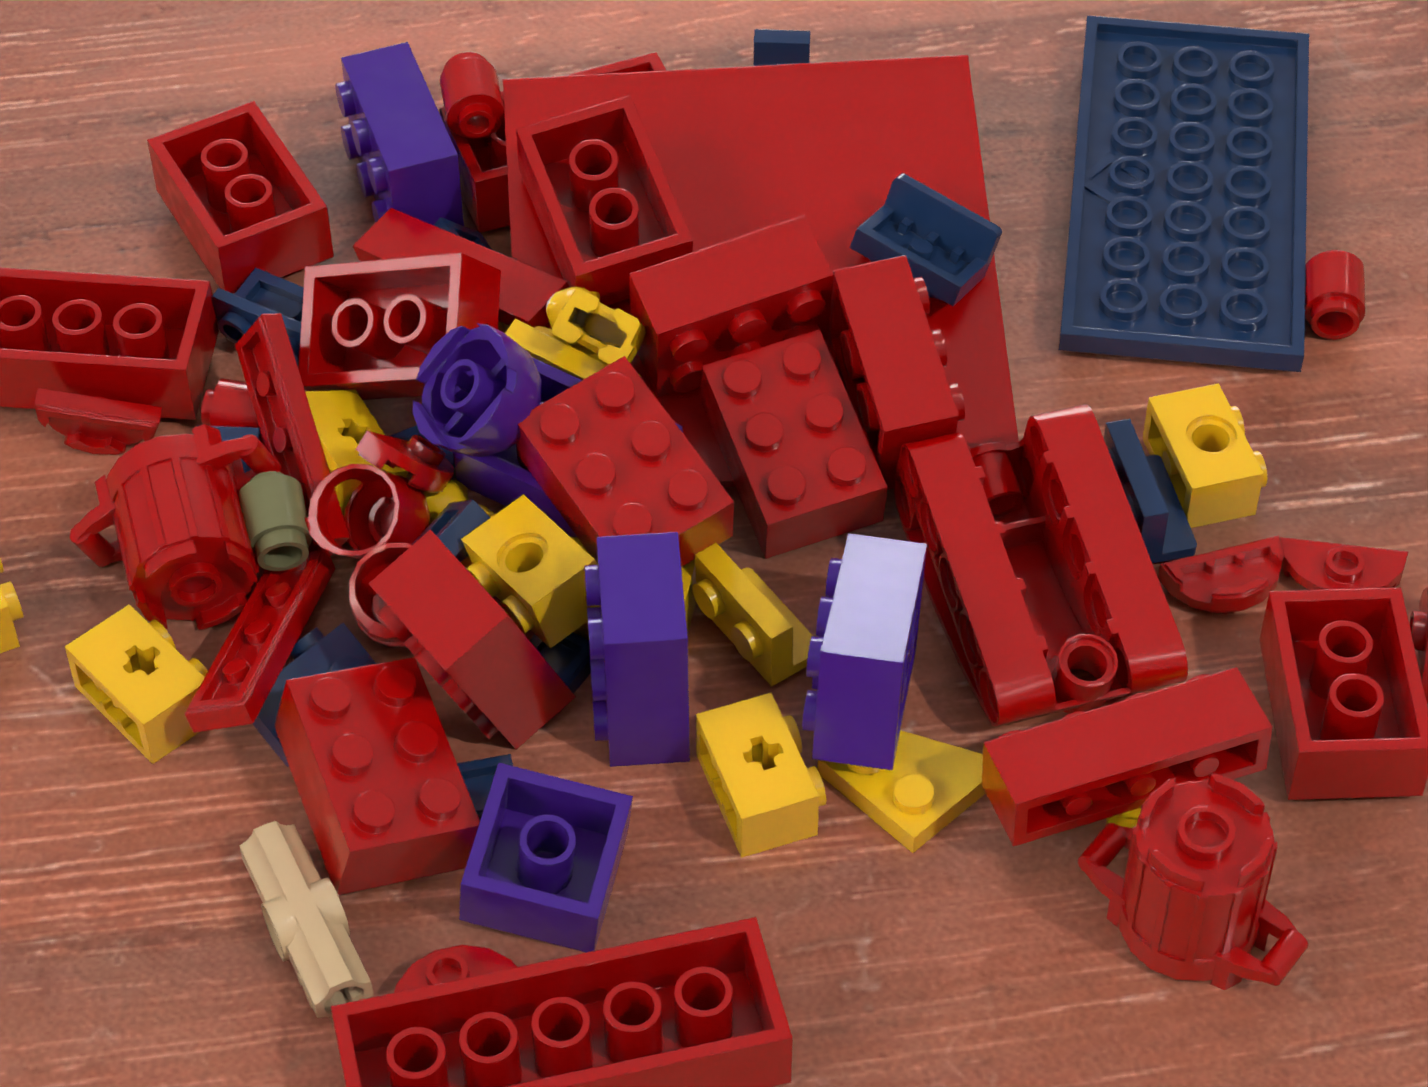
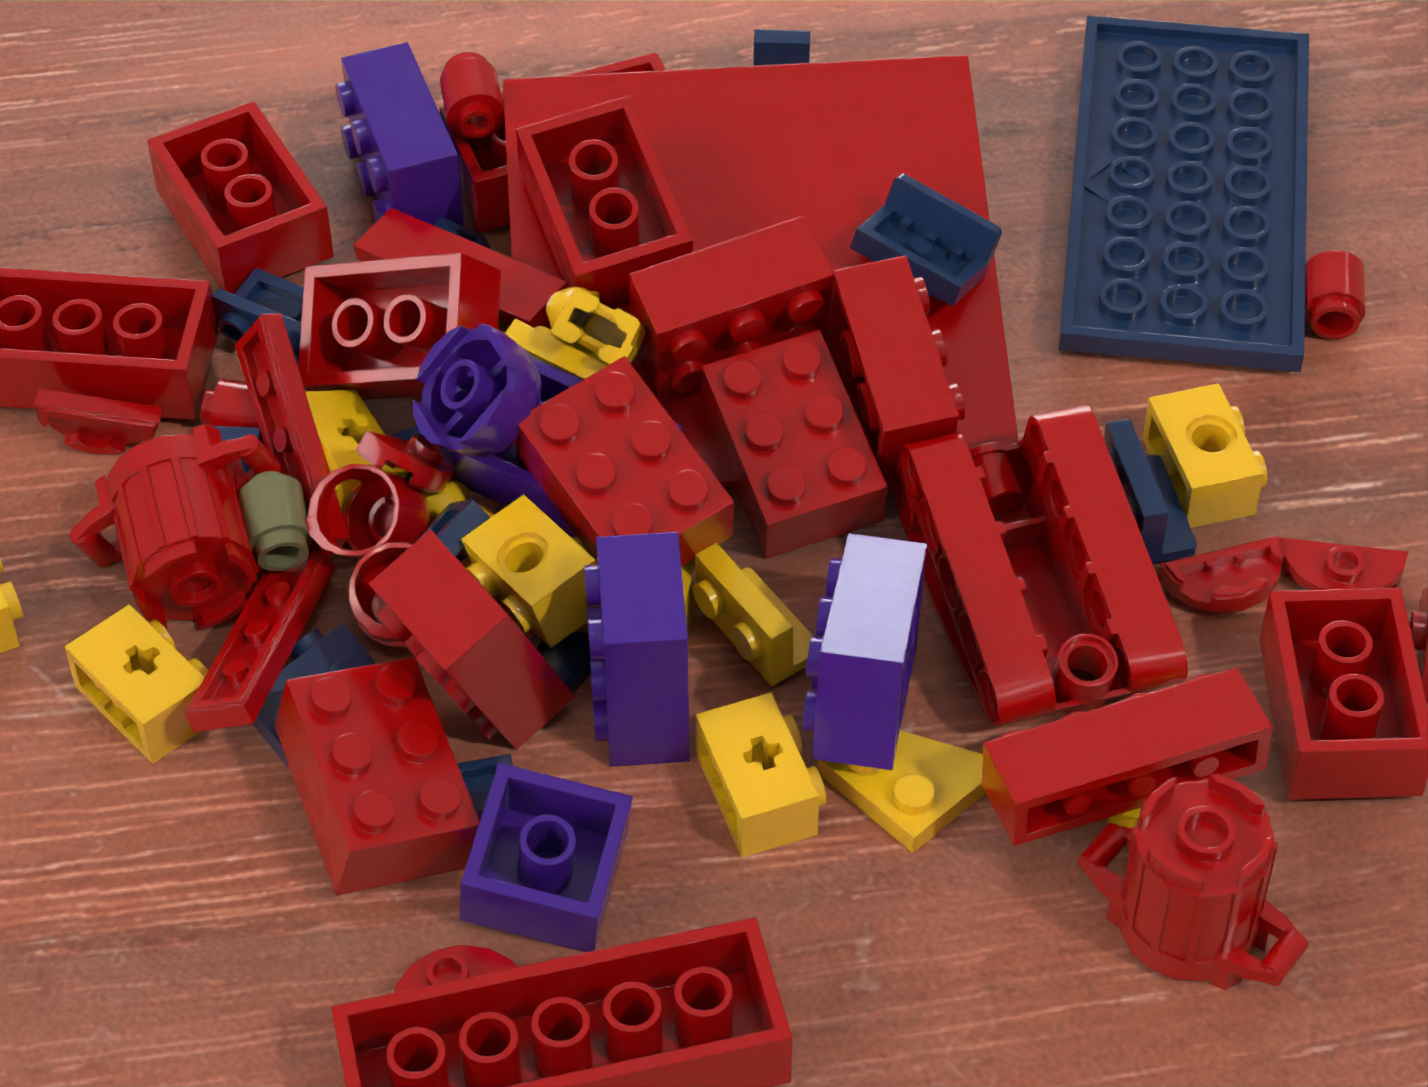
(305, 918): tan piece -> none

